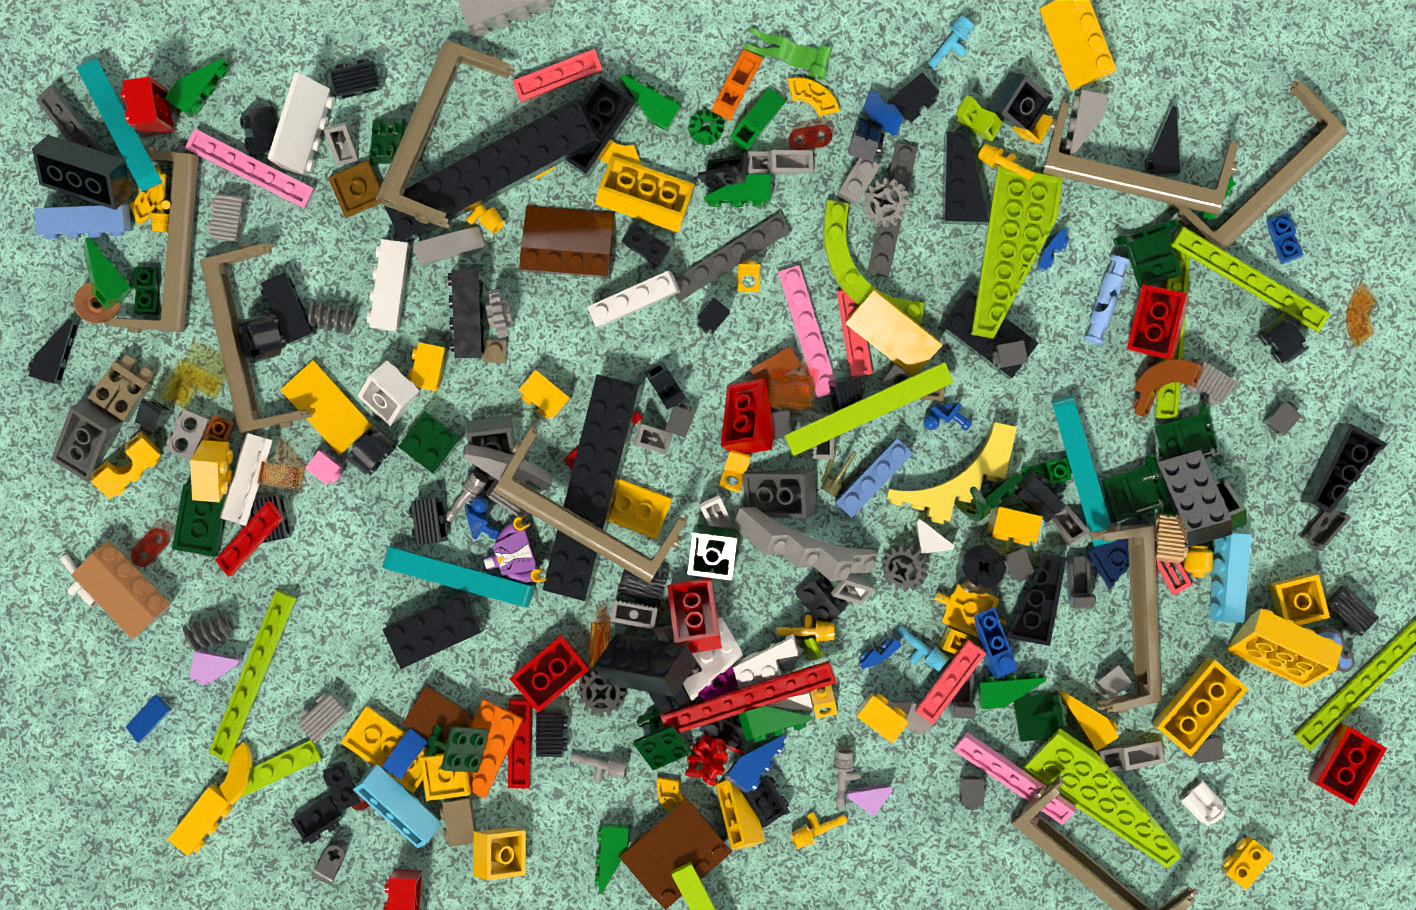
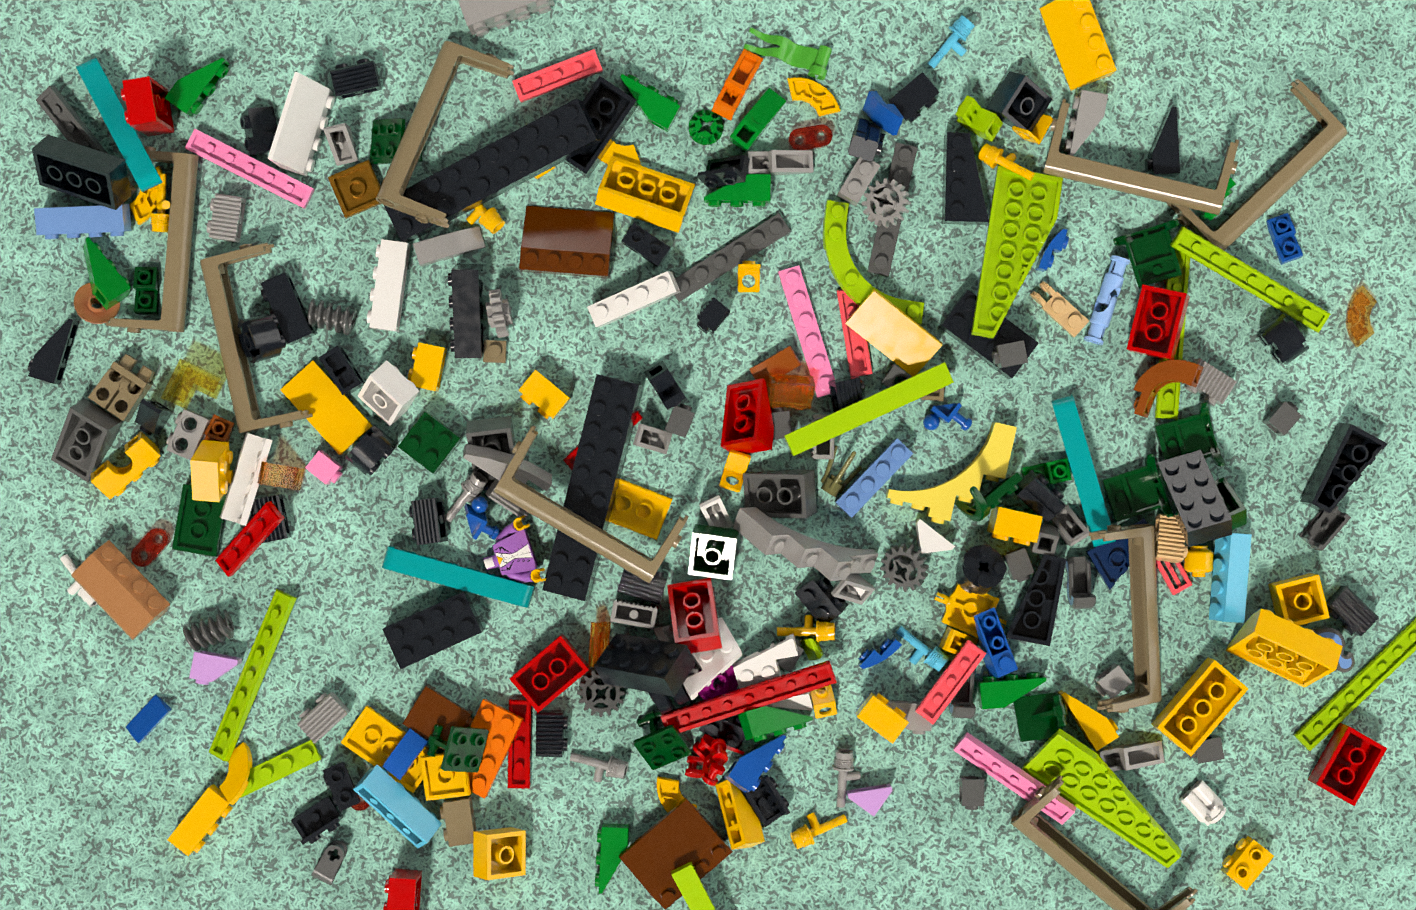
(342, 370): none -> black brick
(1046, 541): none -> dark grey brick
(1061, 310): none -> tan hinge

